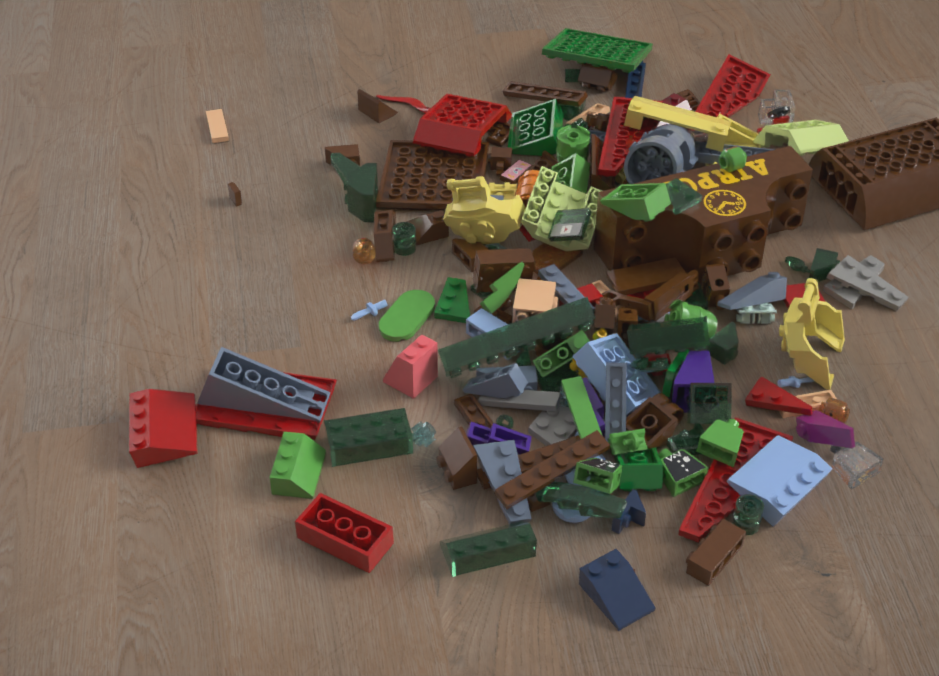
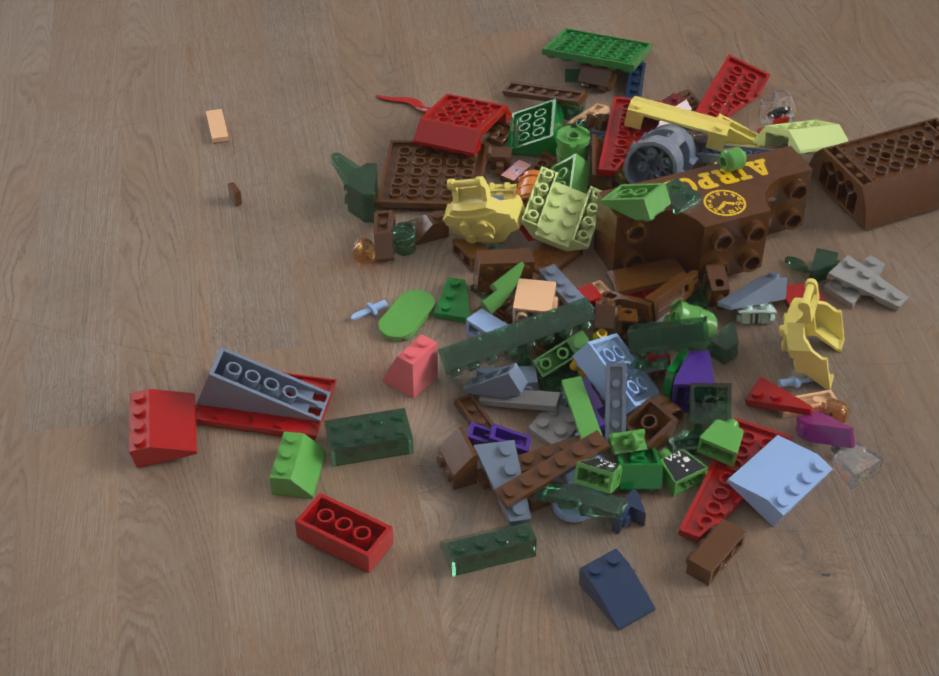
(349, 151): reddish brown slope -> none
(373, 107): reddish brown slope -> none
(423, 434): clear light blue gear -> none
(501, 418): clear green hinge -> none
(569, 225): clear green tile -> none
(748, 513): clear green wheel -> none

